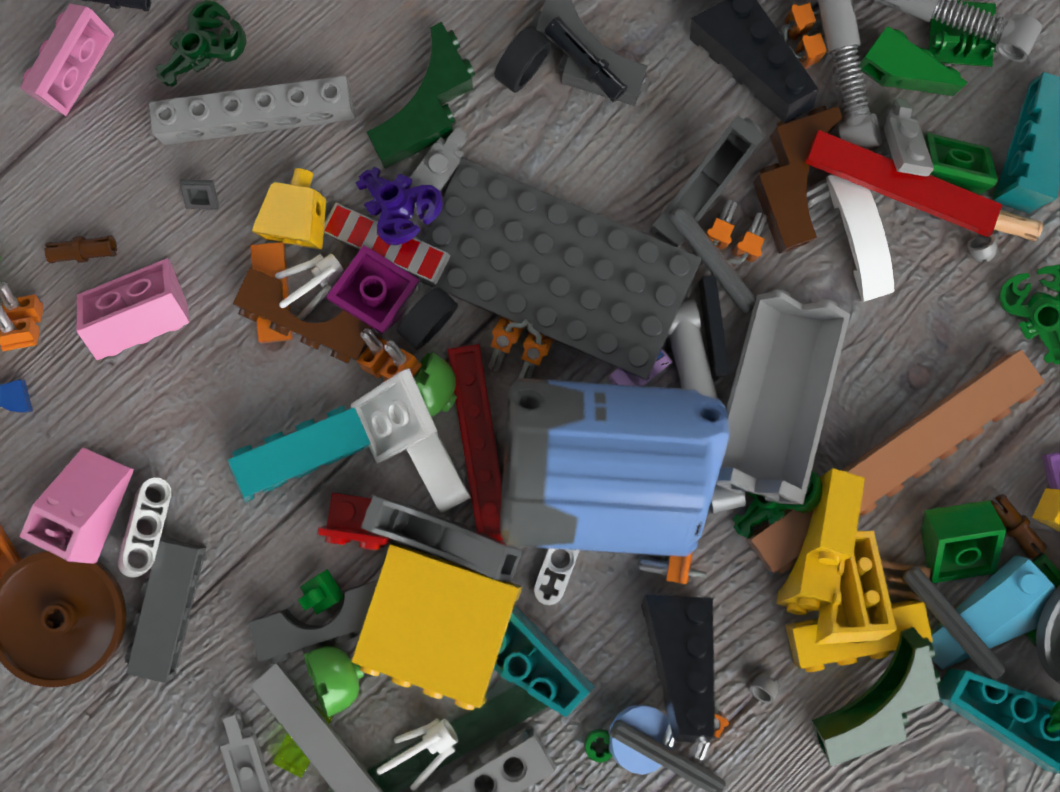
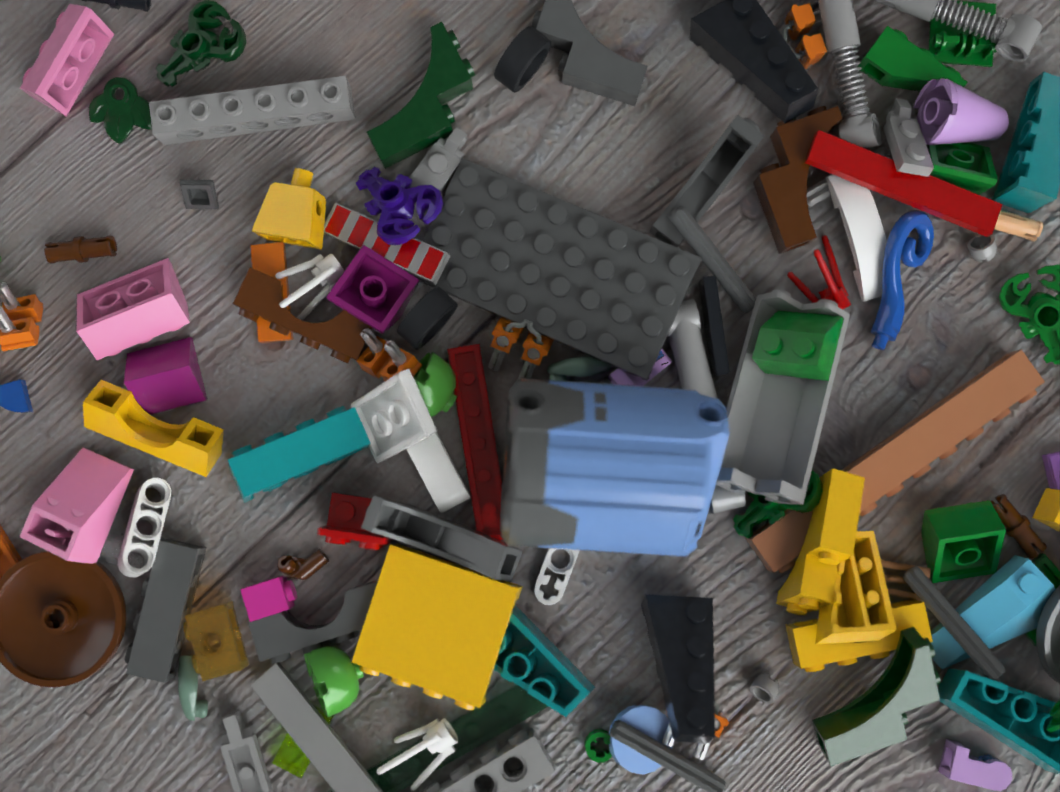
(119, 416): none -> yellow arch
(123, 114): none -> dark green plate
(165, 376): none -> magenta slope
(188, 690): none -> sand green arm
(223, 622): none -> clear yellow brick
(269, 597): none -> dark pink brick
(302, 568): none -> reddish brown arm
(320, 593): green tile -> none
(576, 367): none -> sand green arm
(594, 68): black pin -> none
(676, 569): piece -> none
(750, 243): orange piece -> none
(798, 344): none -> green slope
(835, 290): none -> red plant
(898, 248): none -> blue plant
(957, 115): none -> lavender cone
(977, 771): none -> lavender leg

